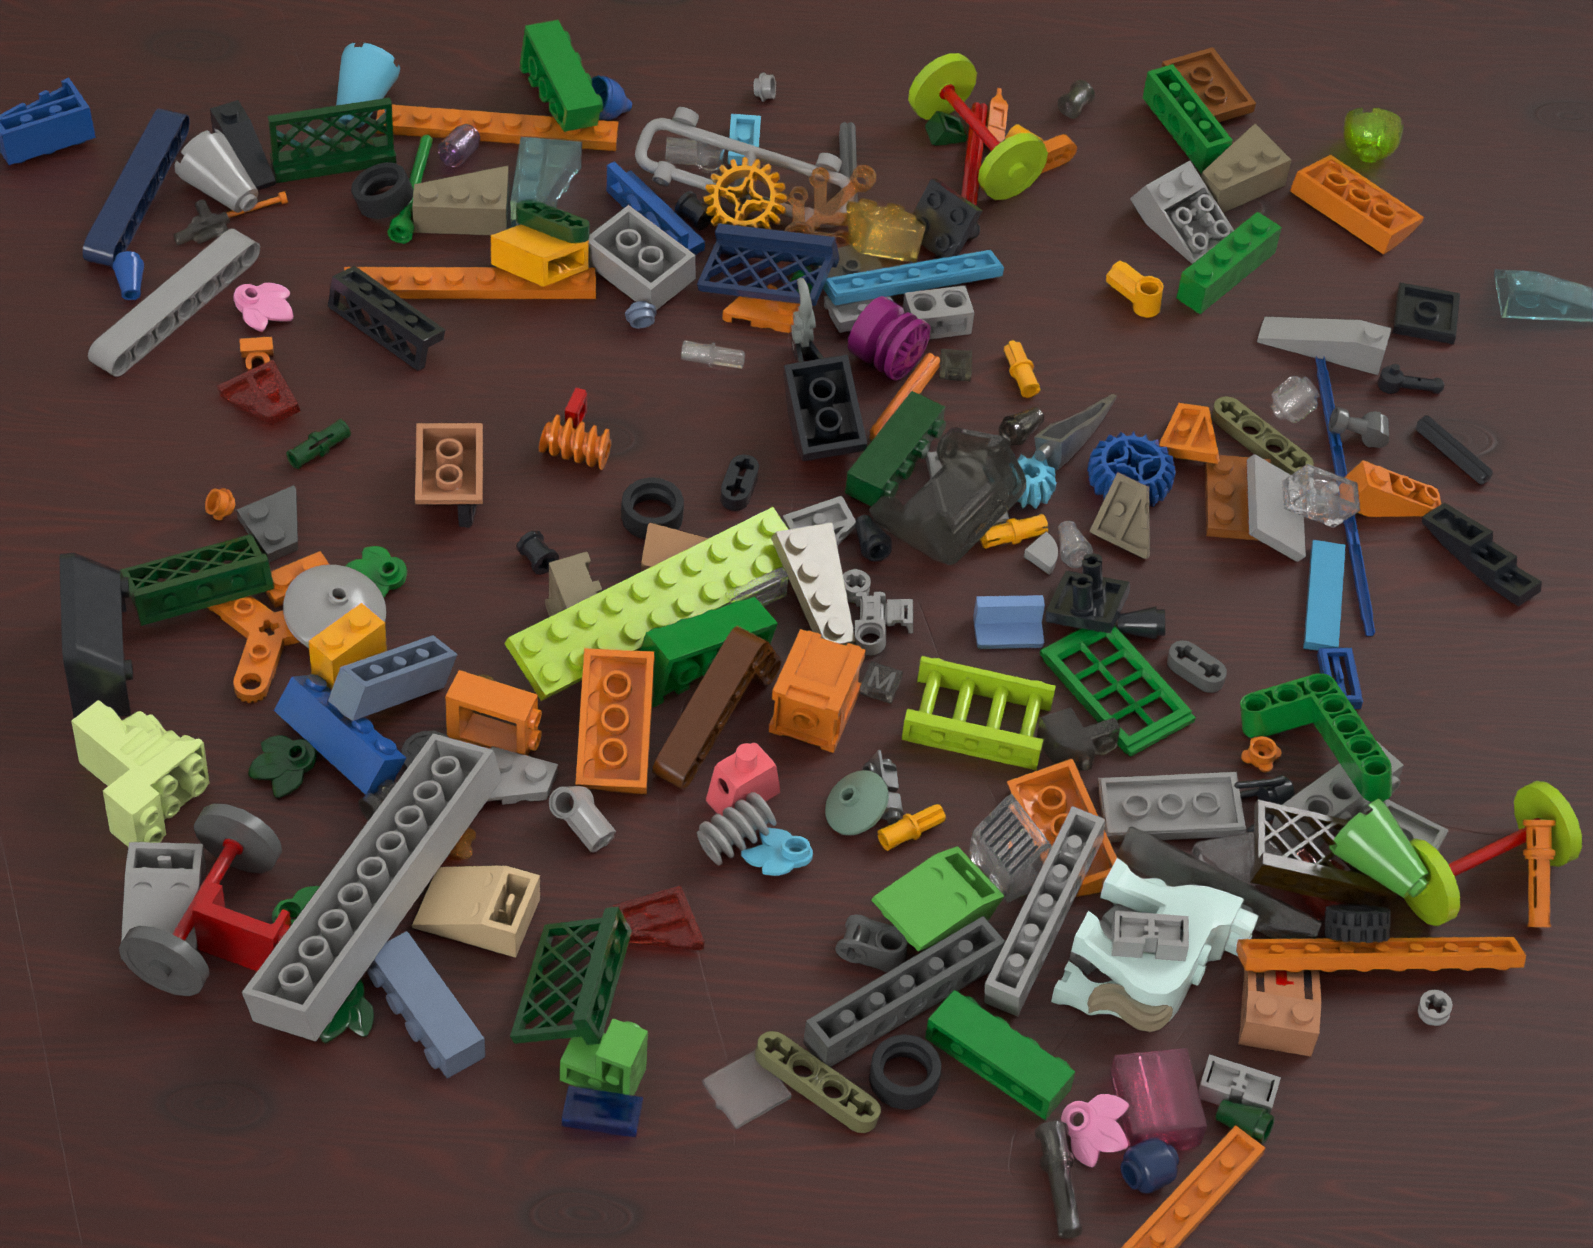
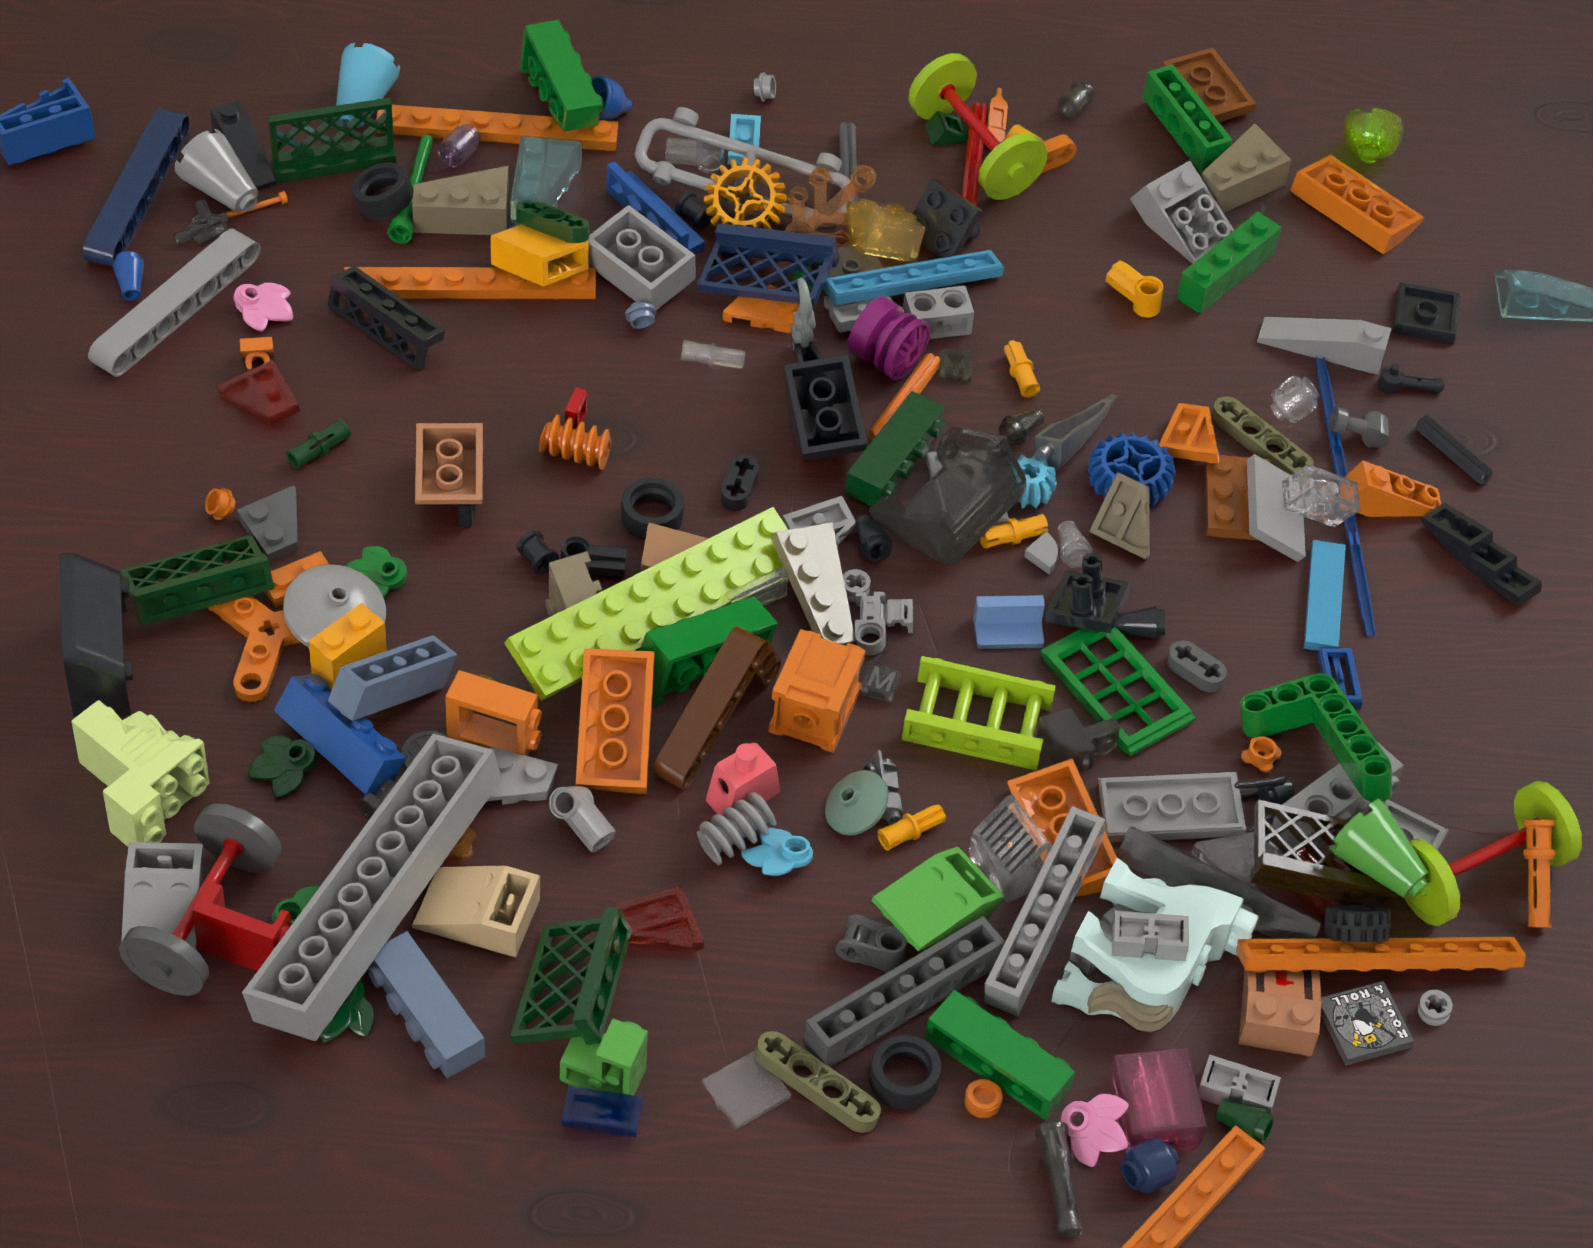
(604, 559): none -> black piece
(983, 1098): none -> orange tile
(1365, 1023): none -> tile

